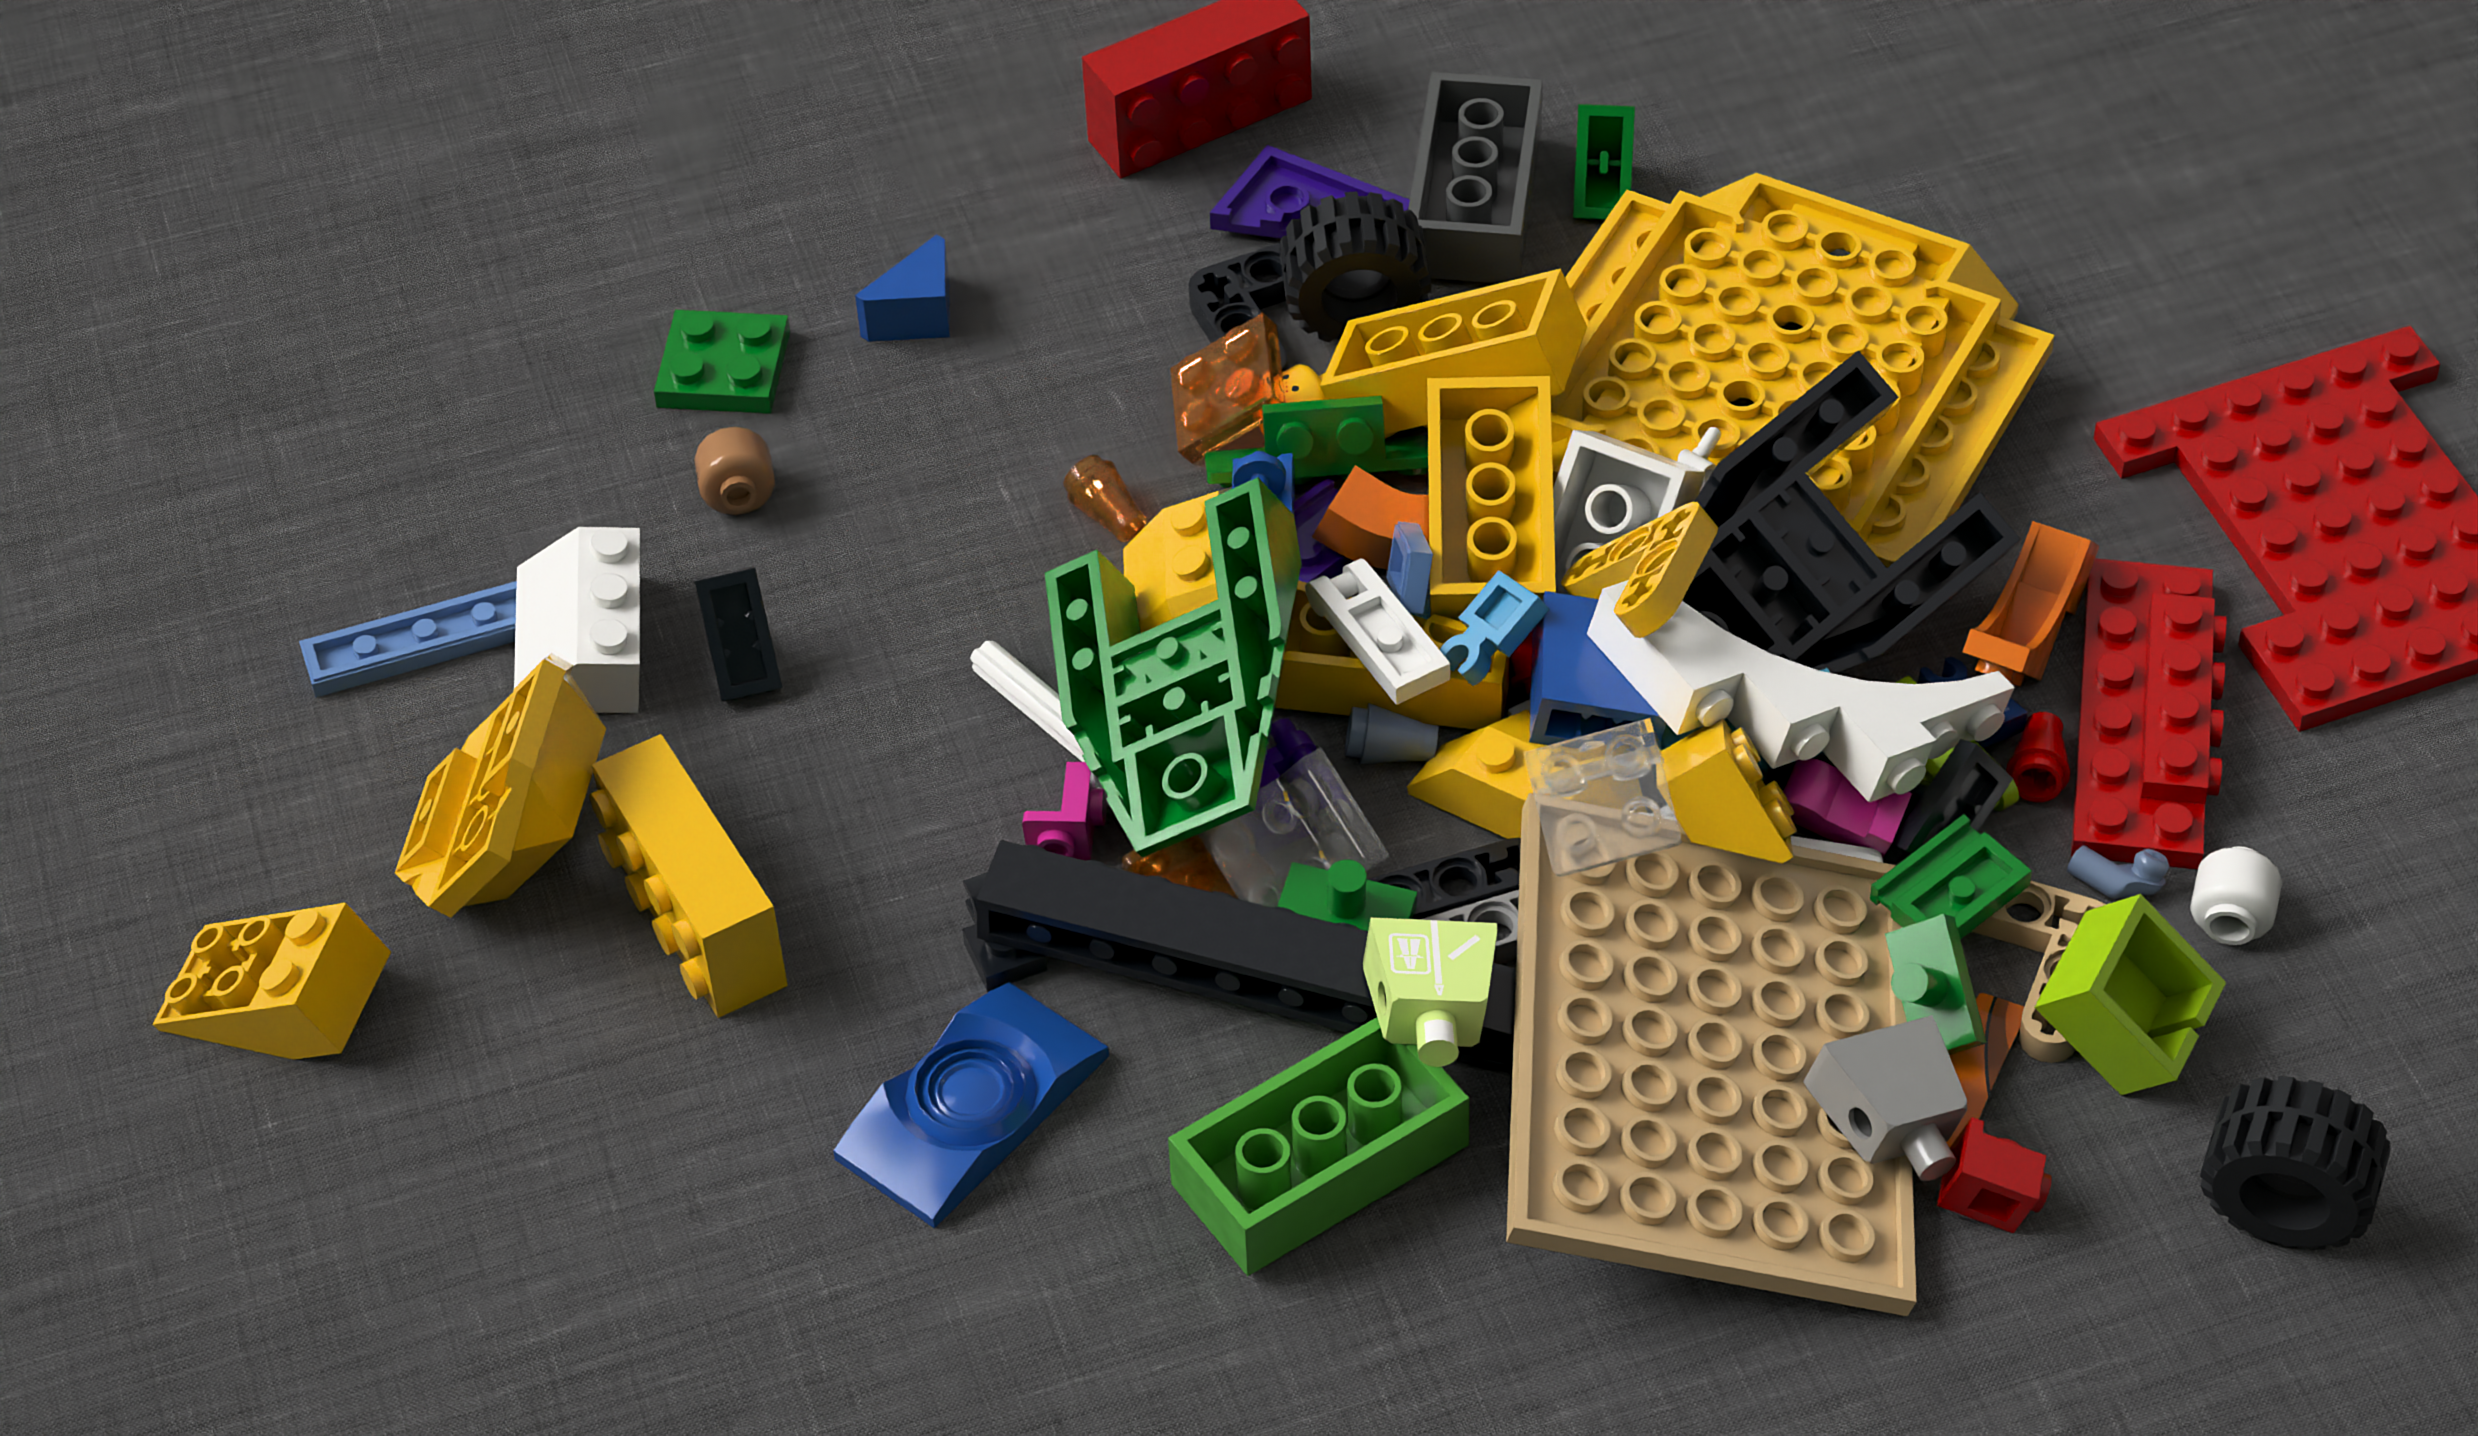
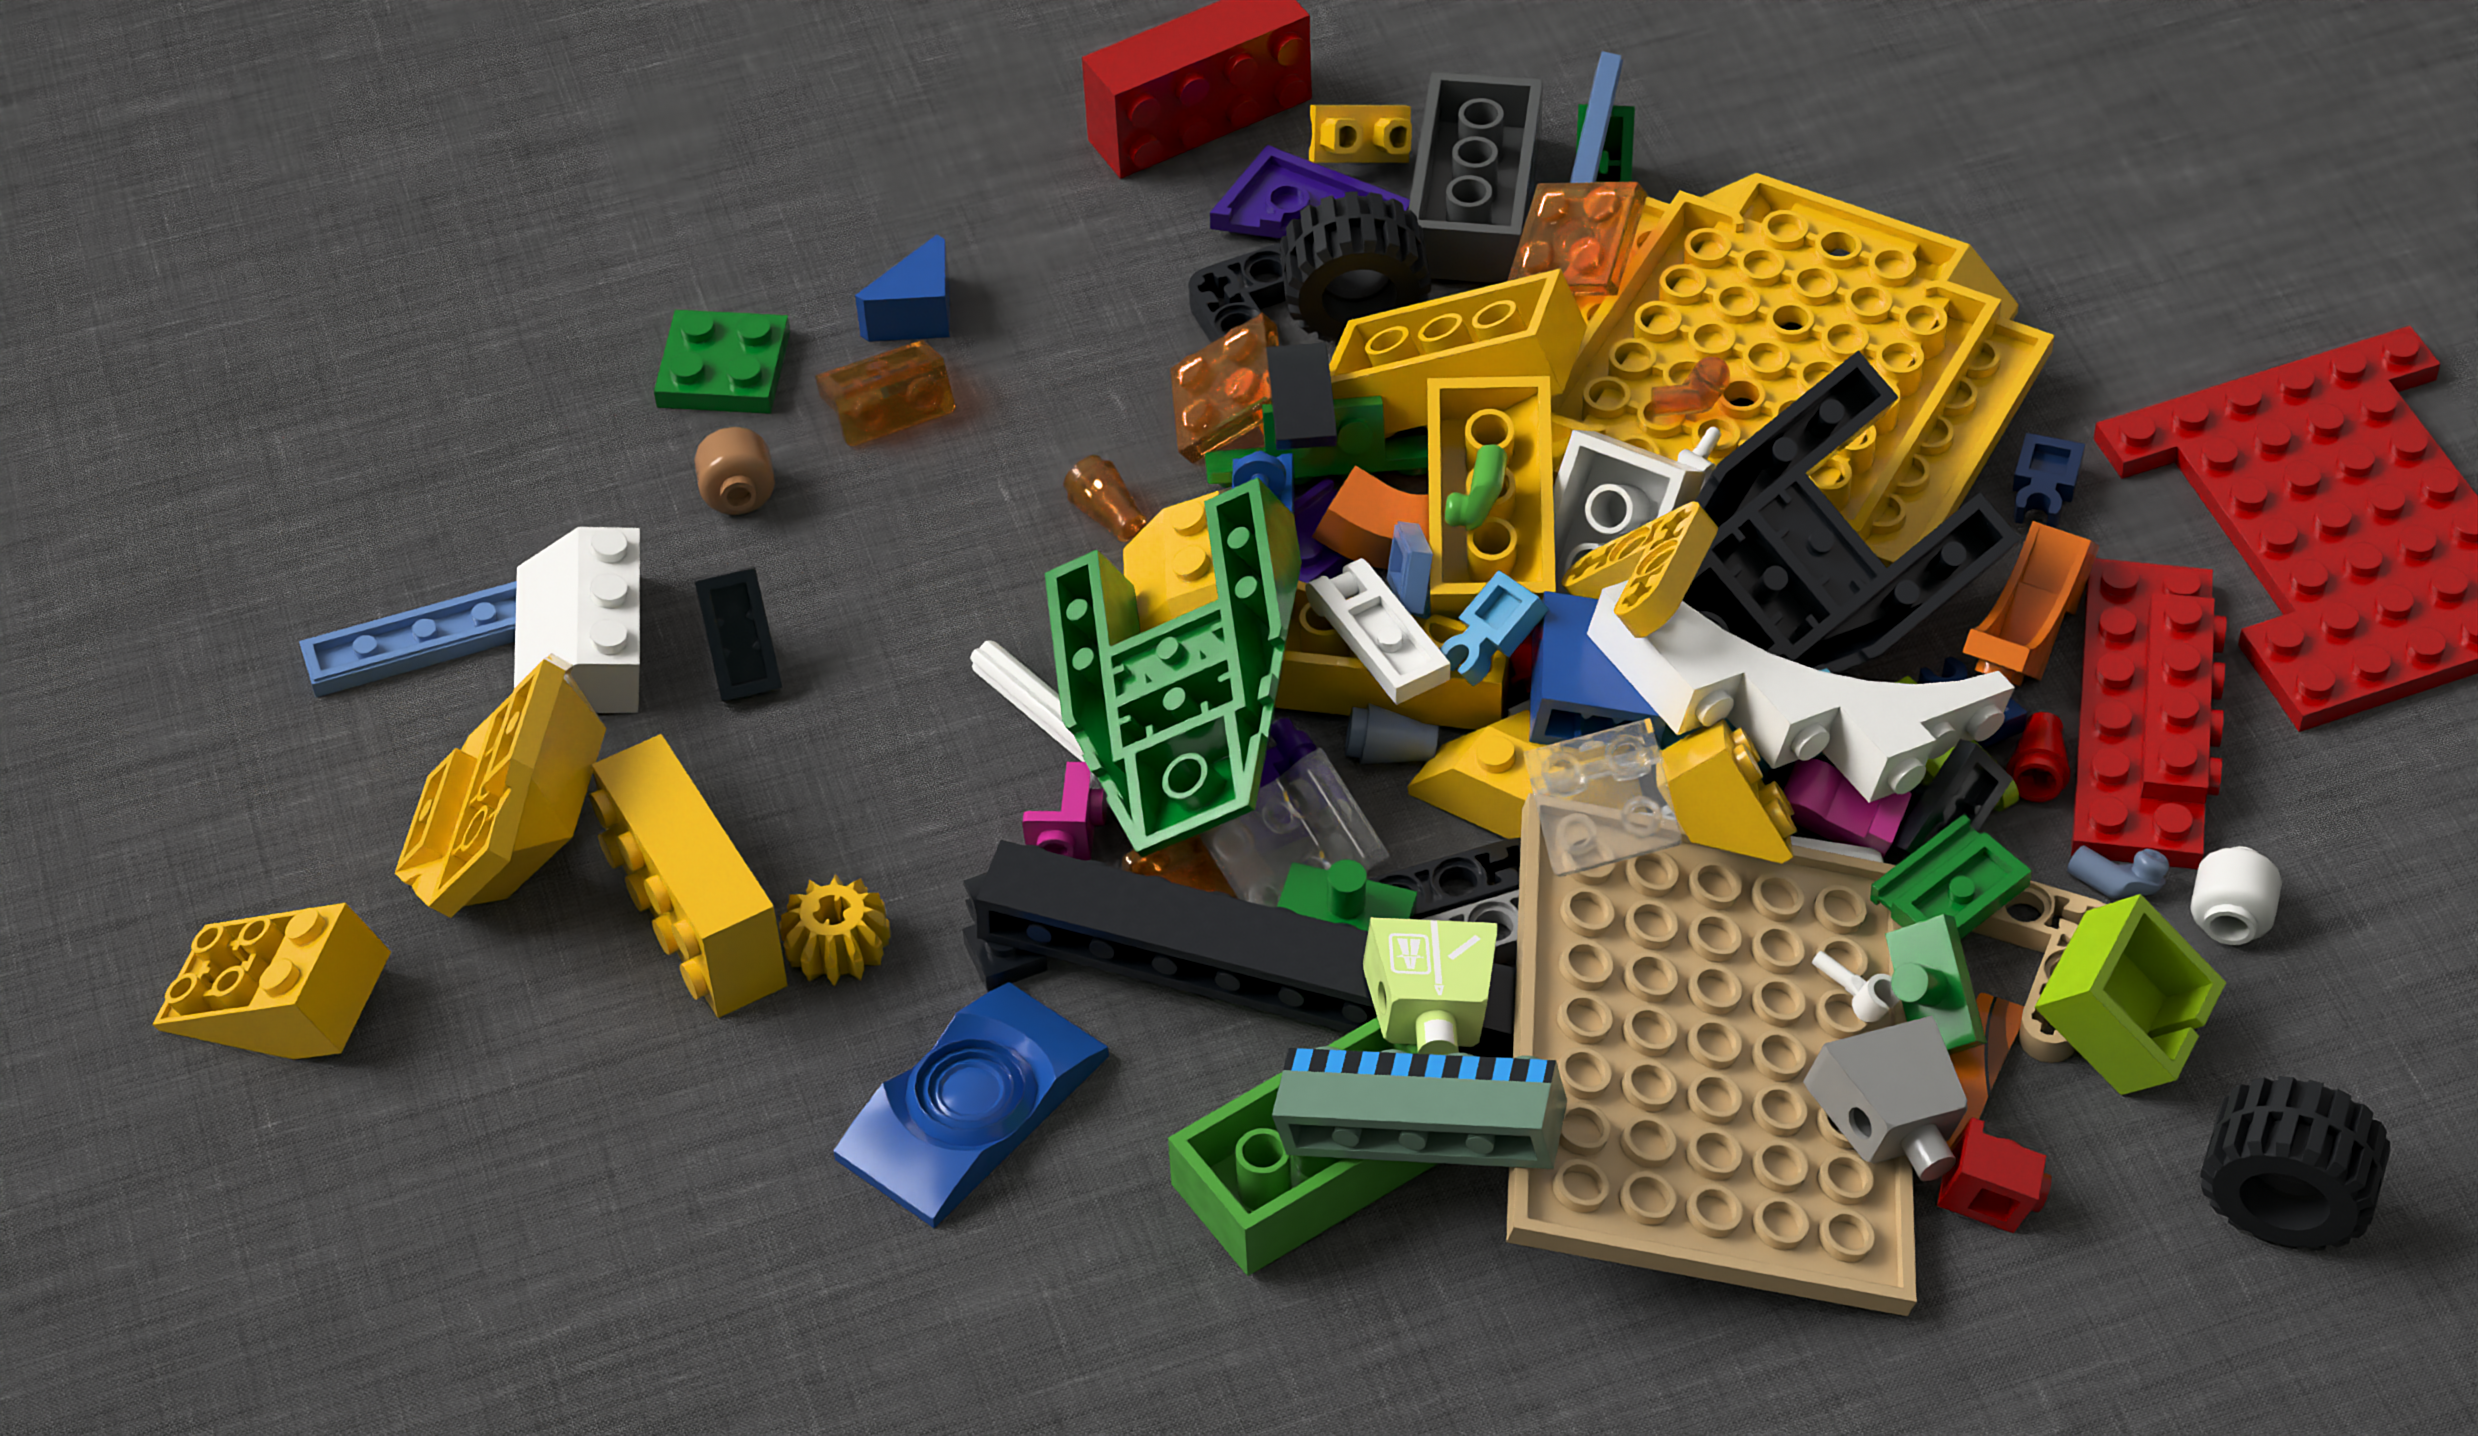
(834, 929): none -> yellow gear
(887, 392): none -> clear orange bracket
(1301, 396): none -> black slope
(1360, 133): none -> yellow hips
(1420, 1107): none -> sand green brick
(1485, 488): none -> bright green arm
(1583, 232): none -> clear orange plate
(1597, 118): none -> medium blue tile
(1697, 393): none -> clear orange arm
(1870, 997): none -> white hand
(2046, 476): none -> dark blue plate

